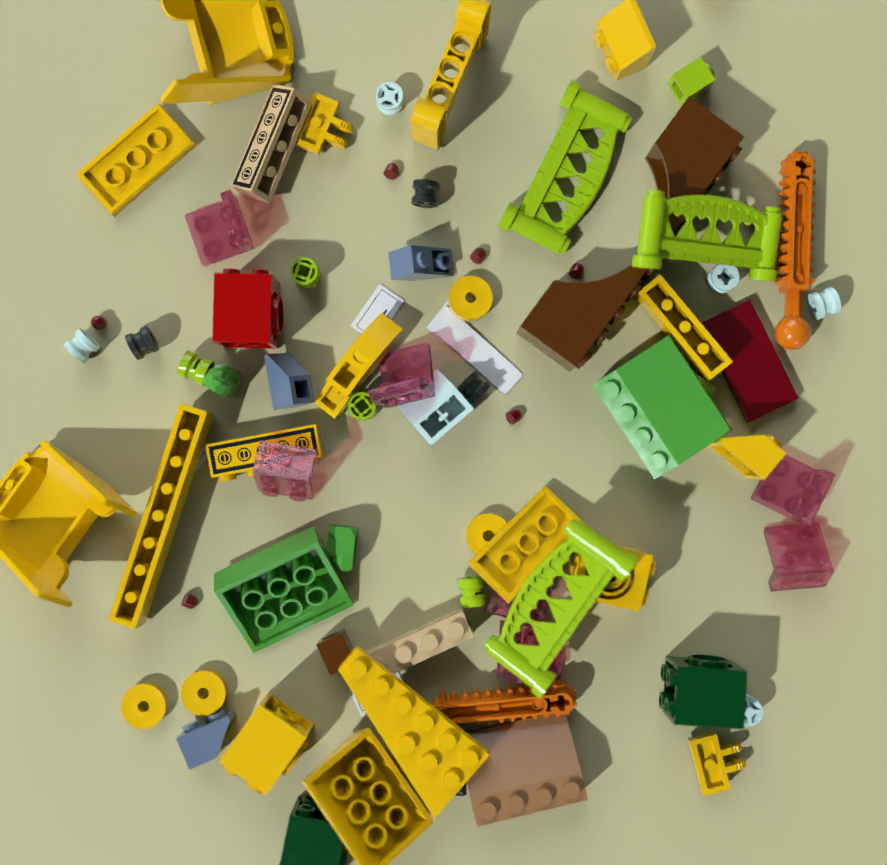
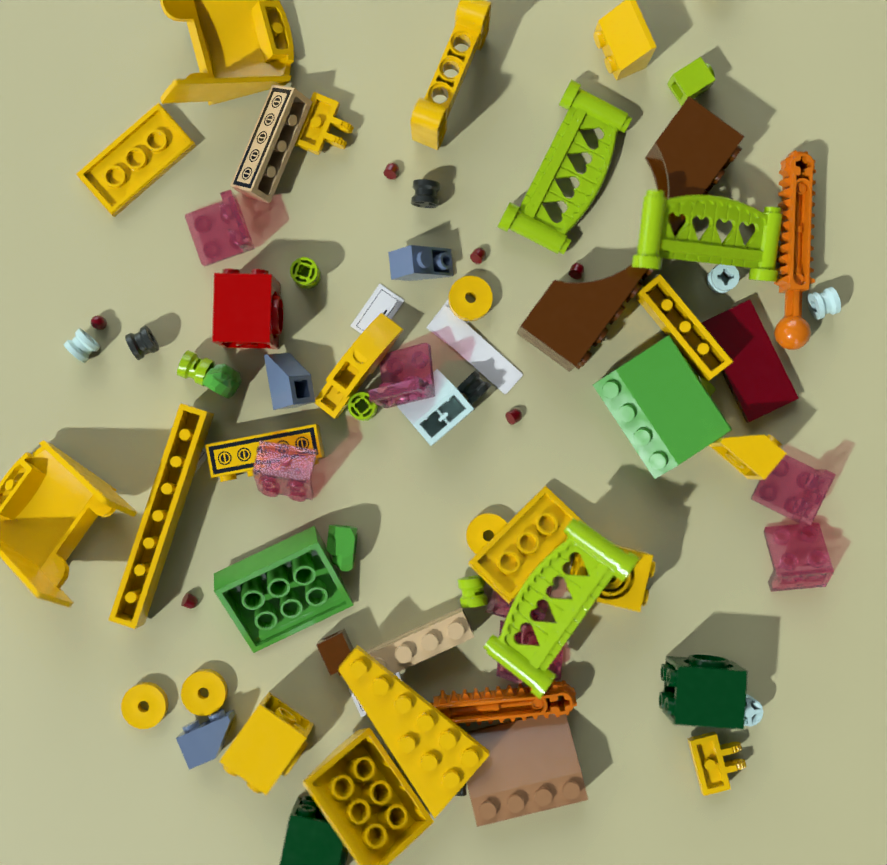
(391, 93): light aqua wheel -> none

